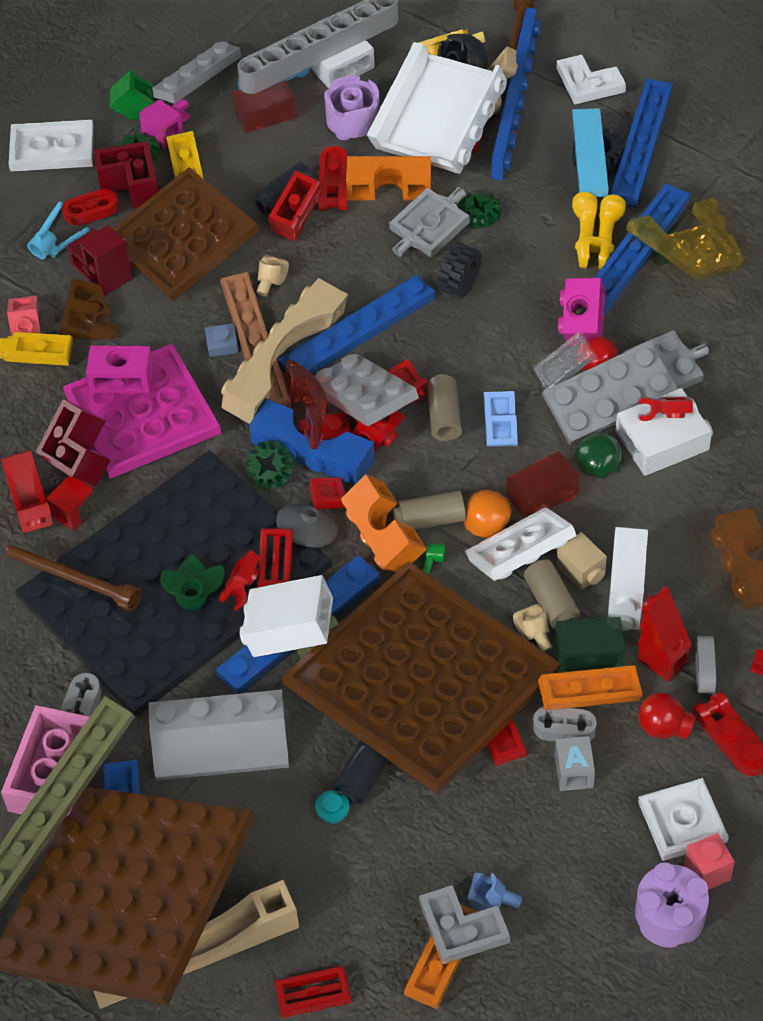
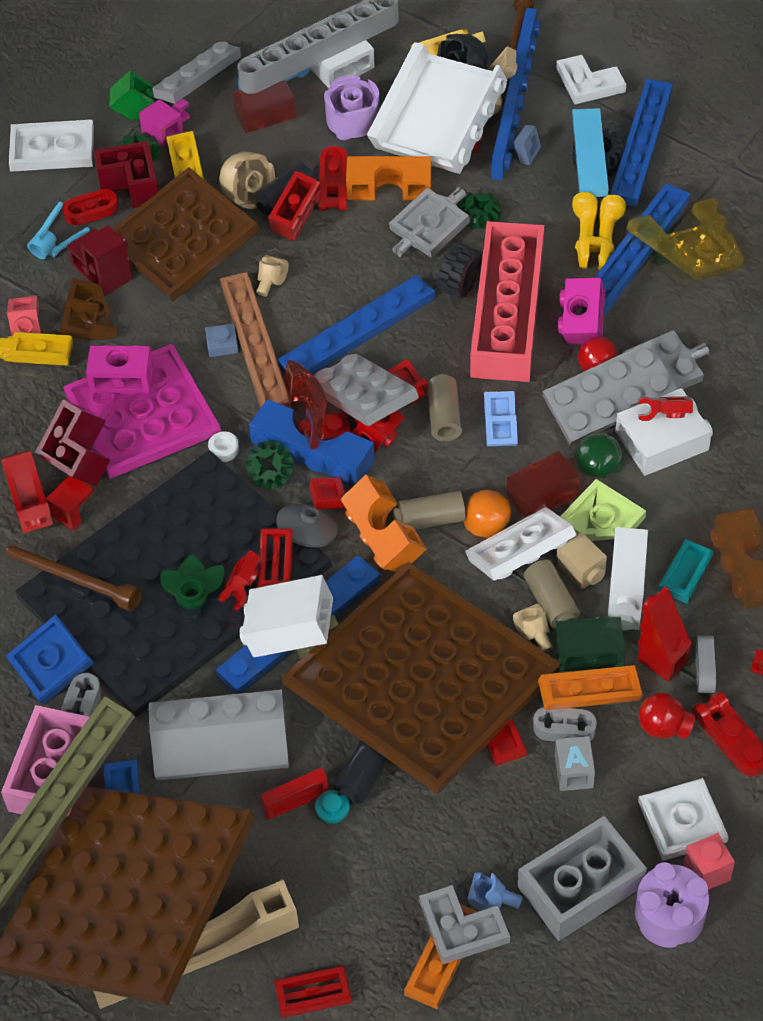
(49, 659): none -> blue tile
(224, 446): none -> white tile
(244, 176): none -> tan cylinder
(294, 794): none -> red tile
(314, 313): tan arch -> none
(434, 553): green hand -> none
(507, 302): none -> coral brick
(527, 144): none -> sand blue plate
(565, 361): clear tile -> none
(581, 878): none -> light grey brick
(600, 511): none -> yellowish green plate
(686, 570): none -> teal tile

